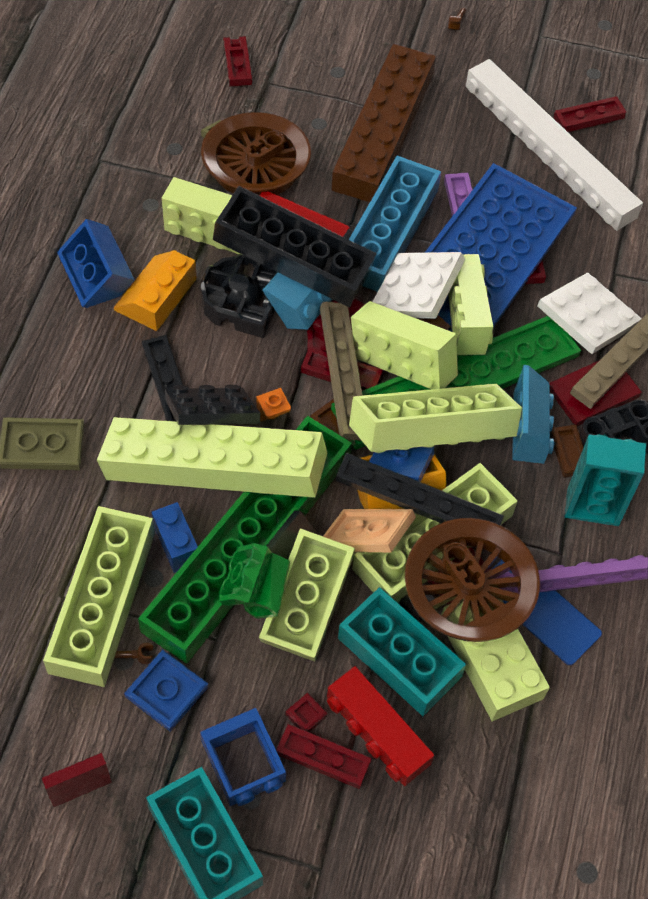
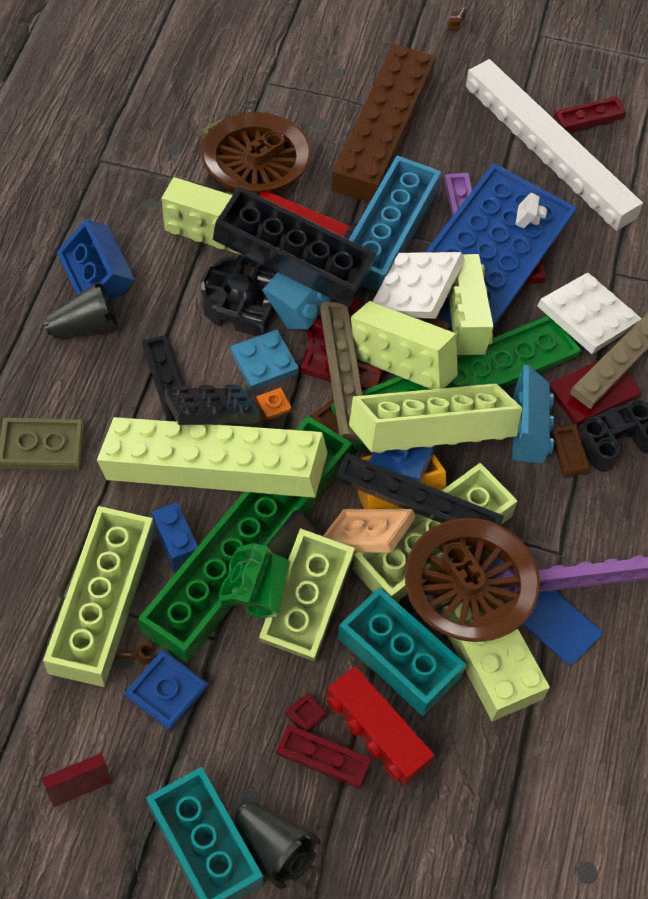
(83, 315): none -> pearl dark grey cone
(158, 289): light orange slope -> none
(234, 729): blue window -> none
(237, 61): dark red plate -> none
(264, 360): none -> dark azure plate
(276, 842): none -> pearl dark grey cone
(529, 211): none -> white tile
(605, 479): teal brick -> none

